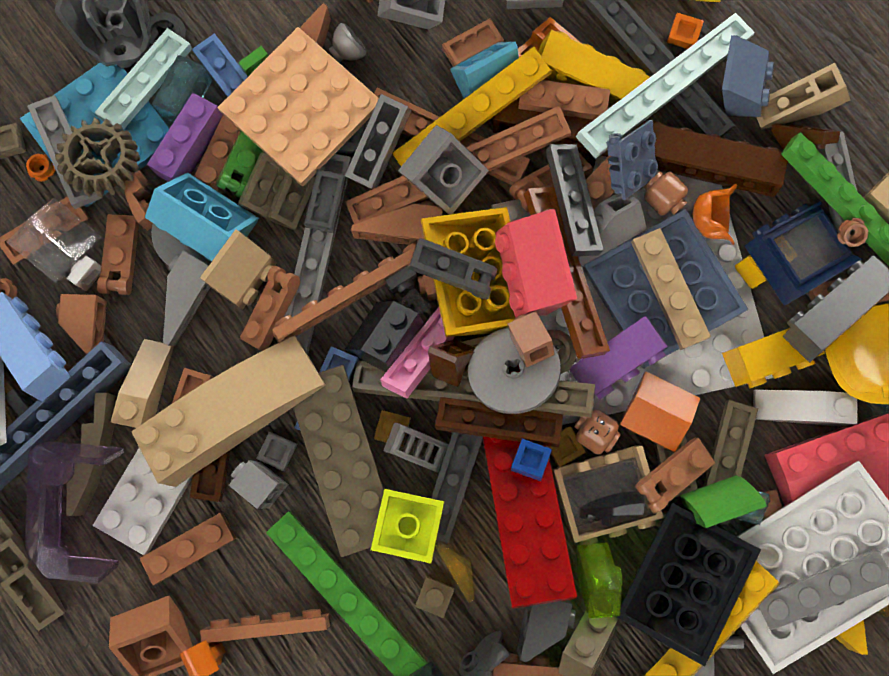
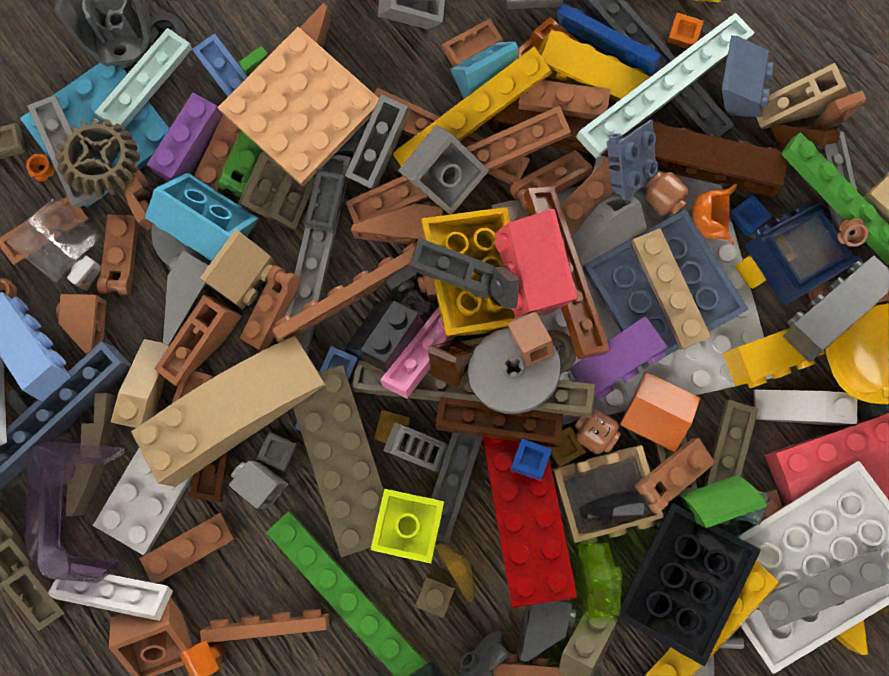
(116, 595): none -> white plate
(181, 81): clear light blue brick -> none
(197, 339): none -> nougat slope
(346, 44): light grey brick -> none
(505, 287): none -> dark grey plate
(574, 200): dark grey plate -> none
(608, 40): none -> blue plate
(750, 215): none -> blue plate
(840, 110): none -> nougat plate

